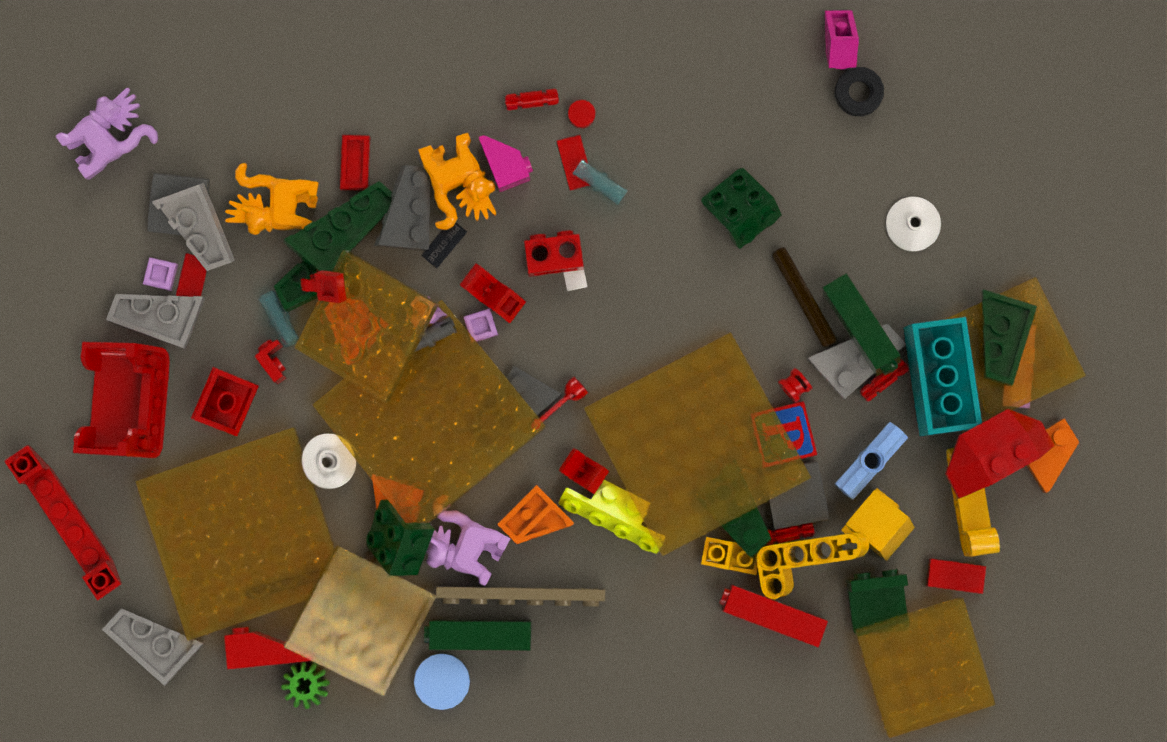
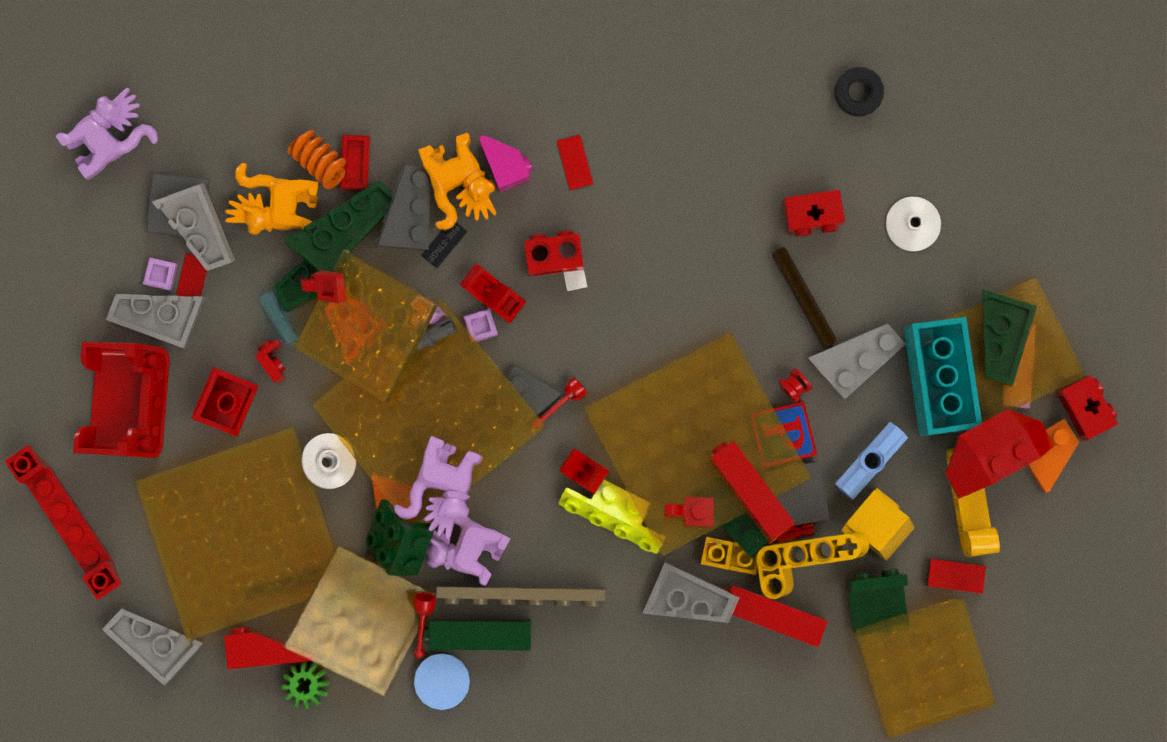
(317, 159): none -> orange piece
(424, 605): none -> red hinge
(442, 476): none -> lavender animal
(531, 99): red axle -> none
(534, 517): orange wing -> none
(581, 114): red tile -> none
(600, 182): clear light blue pin -> none
(689, 597): none -> light grey wing
(695, 511): none -> red plate
(742, 207): dark green bracket -> none
(751, 490): none -> red brick
(826, 203): none -> red brick
(841, 39): dark pink slope -> none
(862, 325): dark green brick -> none
(882, 381): red axle -> none
(1076, 397): none -> red brick

